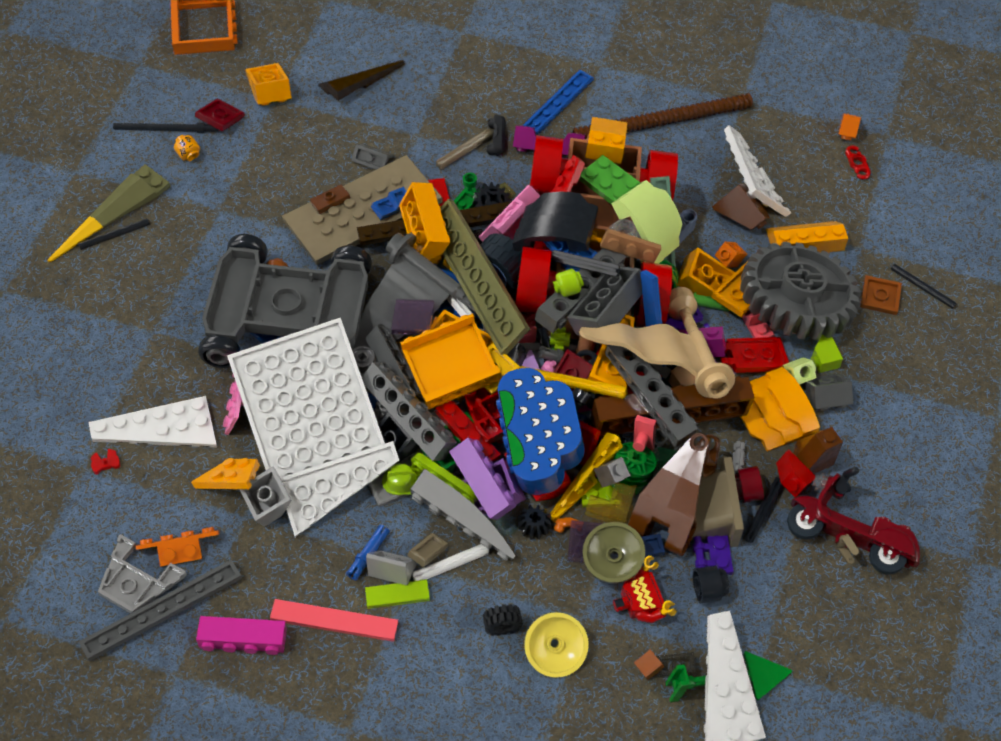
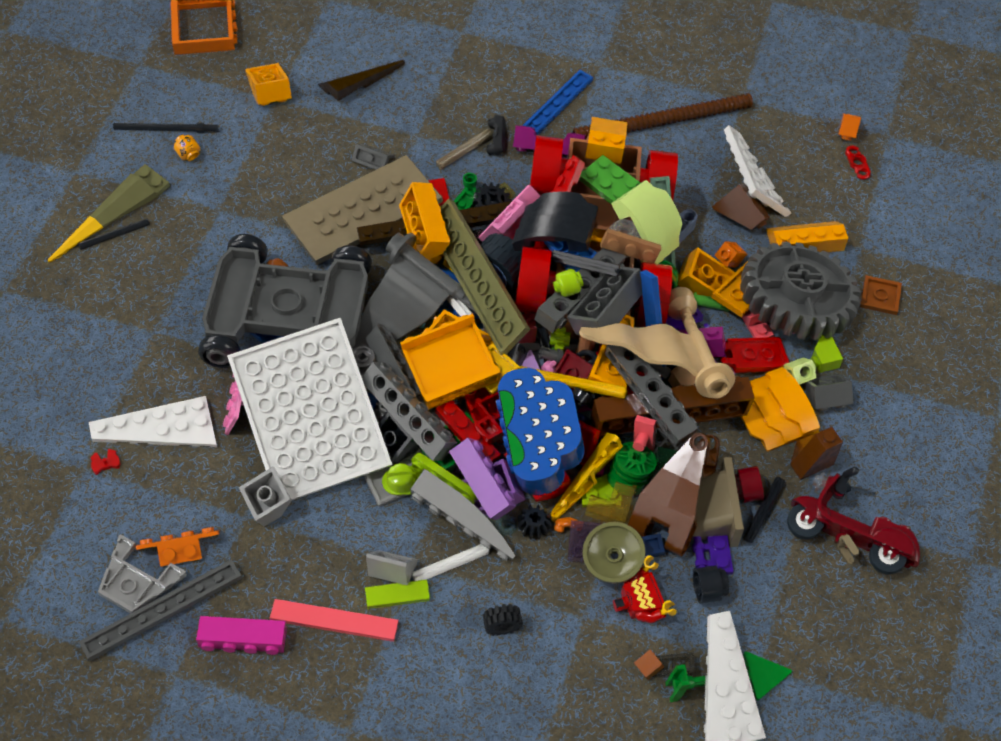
(219, 114): dark red tile -> none
(229, 475): light orange wing -> none
(328, 485): white wing -> none
(329, 199): reddish brown plate -> none
(372, 545): blue pin -> none
(390, 205): blue slope -> none
(412, 316): clear purple tile -> none
(427, 549): dark tan tile -> none
(568, 653): light yellow dish -> none
(612, 472): flat silver brick -> none
(738, 455): light grey axle -> none
(794, 474): red slope -> none
(922, 285): black bar -> none

